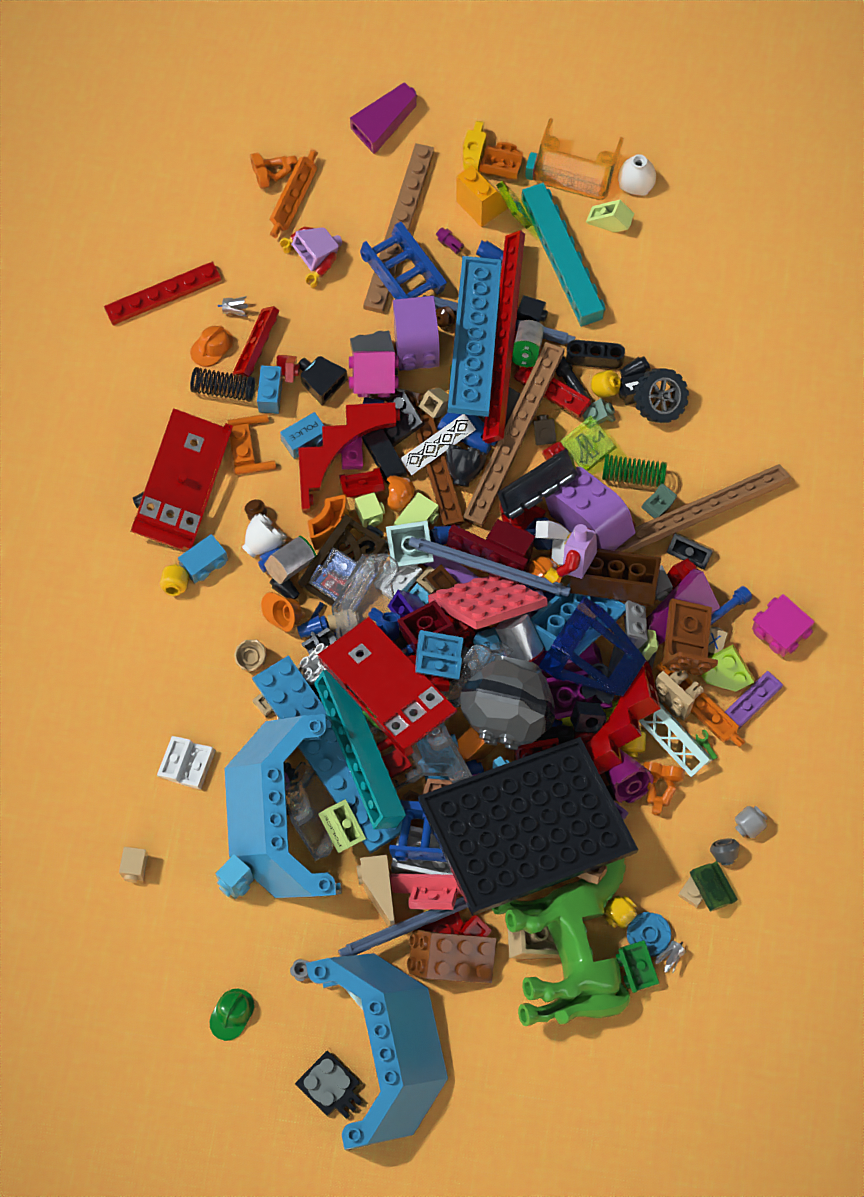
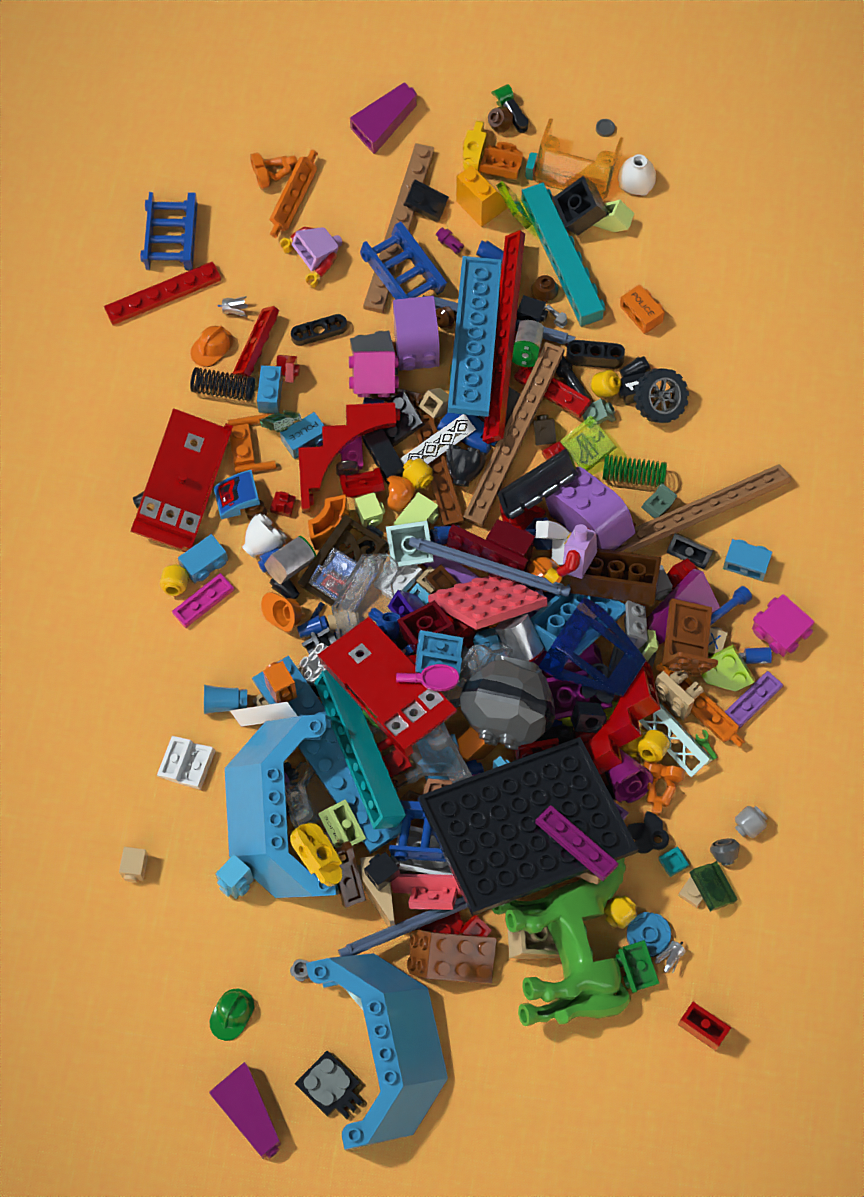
(186, 240): none -> blue fence
(203, 600): none -> dark pink tile
(223, 699): none -> dark azure plant
(236, 494): none -> slope
(245, 1108): none -> magenta slope
(250, 655): tan hair -> none
(263, 713): none -> white sticker
(279, 682): none -> orange brick
(280, 422): none -> clear green plate
(283, 504): none -> red tile
(308, 841): none -> yellow piece
(322, 377): black torso -> none
(334, 330): none -> black beam
(348, 464): none -> clear smoke piece
(350, 886): none -> plate
(382, 870): none -> black brick
(418, 473): none -> yellow head
(426, 200): none -> black plate
(434, 677): none -> dark pink piece
(500, 119): none -> reddish brown cone
(506, 98): none -> piece
(544, 288): none -> reddish brown cone
(561, 318): none -> light grey hand
(576, 843): none -> magenta tile
(580, 205): none -> black brick
(605, 127): none -> dark grey piece
(642, 308): none -> orange brick
(646, 832): none -> black plate
(653, 746): none -> yellow head
(673, 861): none -> teal tile
(704, 1026): none -> red brick
(747, 559): none -> dark azure brick
(757, 655): none -> blue piece

